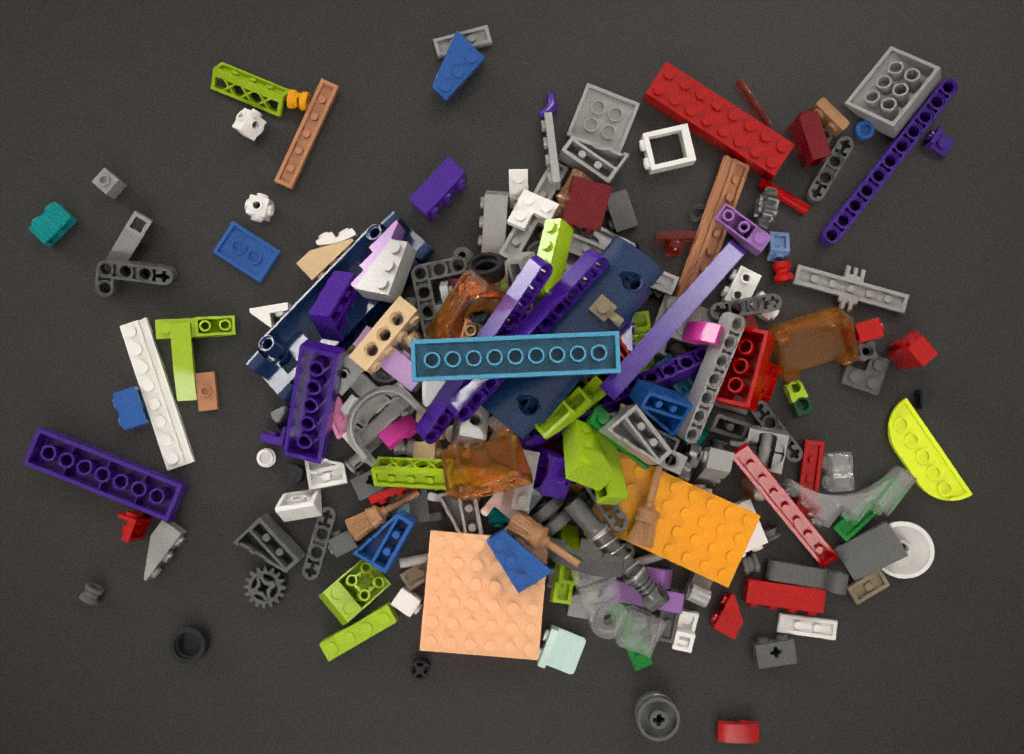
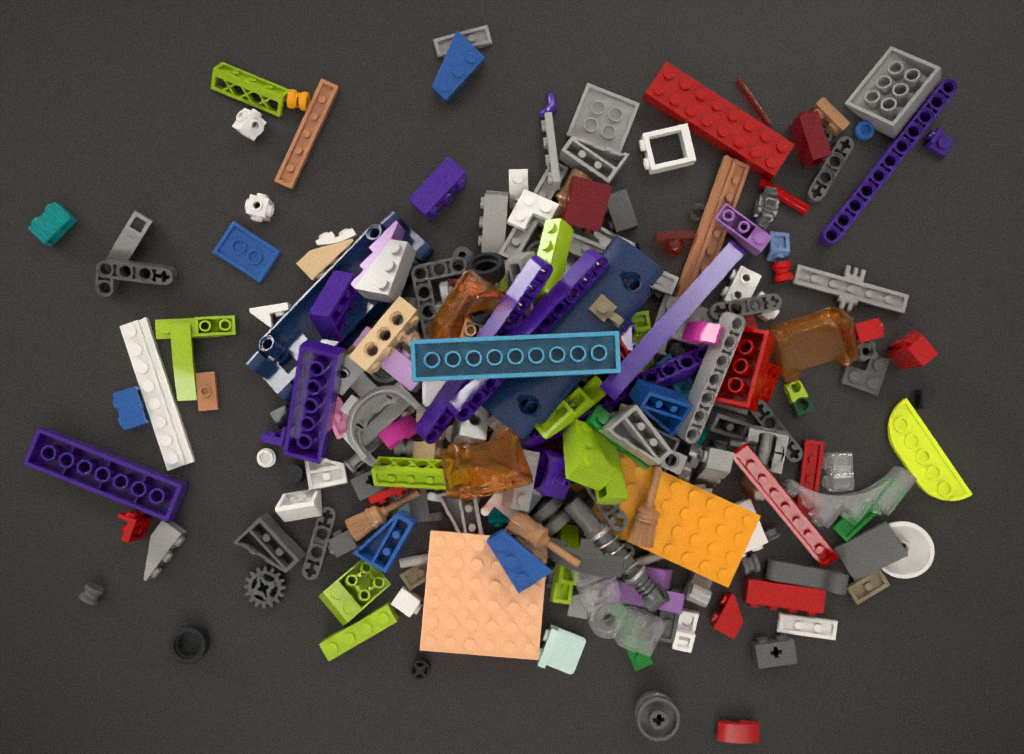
(109, 183): light grey brick -> none

